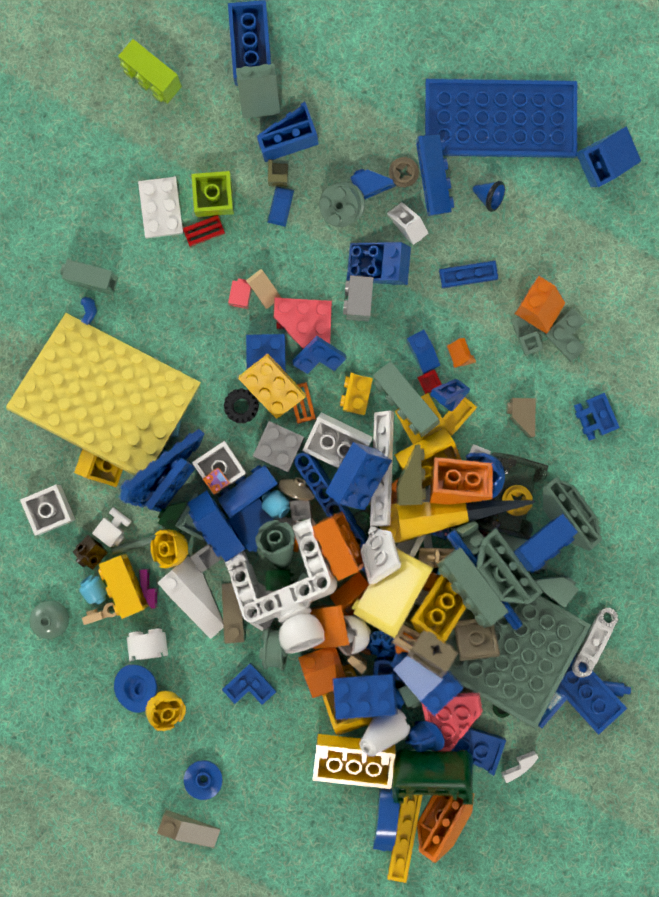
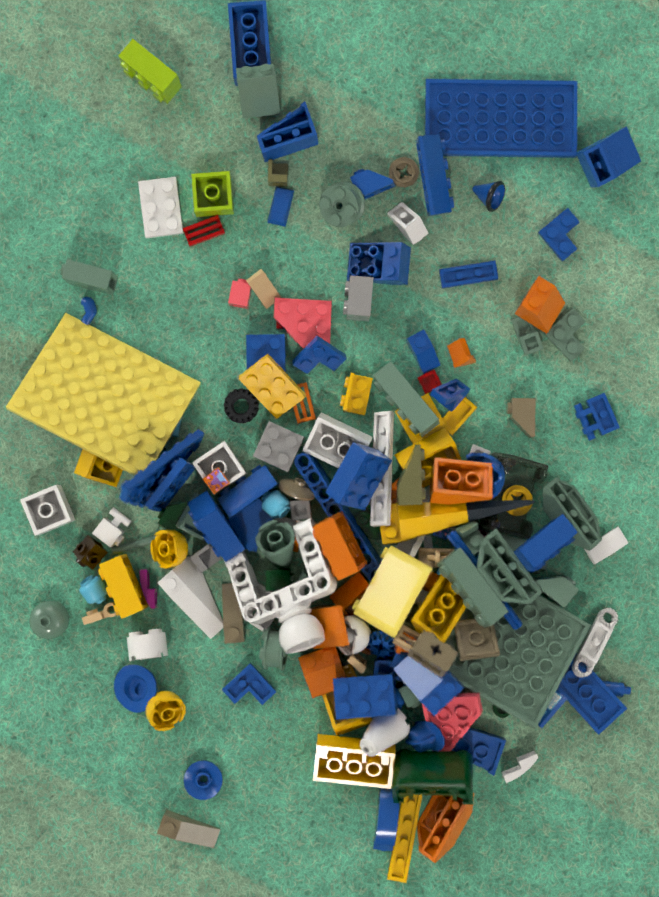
(379, 555): white tile -> none
(555, 234): none -> blue plate
(610, 543): none -> white slope

